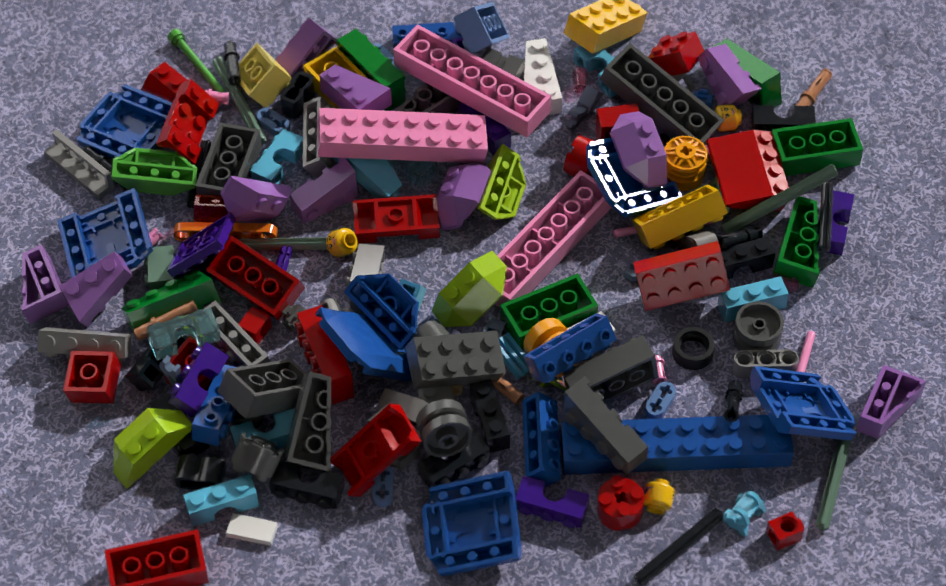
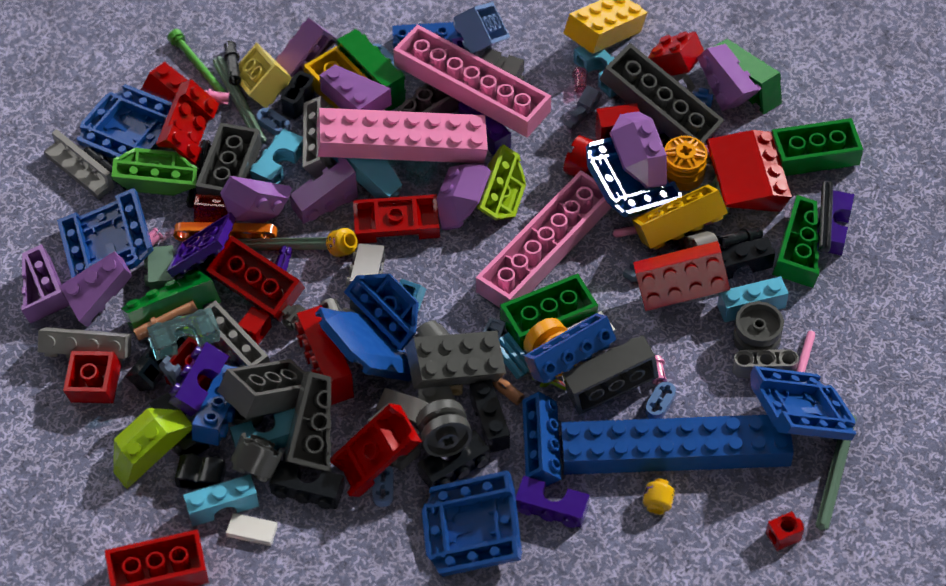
(471, 292): lime wedge -> none
(541, 73): white wedge -> none
(603, 427): dark grey wedge -> none
(620, 503): red brick -> none
(678, 546): black axle -> none
(693, 362): black tyre -> none
(731, 117): yellow head -> none
(733, 397): black pin -> none
(745, 507): medium azure piece -> none
(765, 119): black arch -> none
(780, 199): sand green axle -> none
(791, 284): clear pink pin -> none
(809, 97): nougat pin -> none
(888, 400): medium lavender wedge -> none

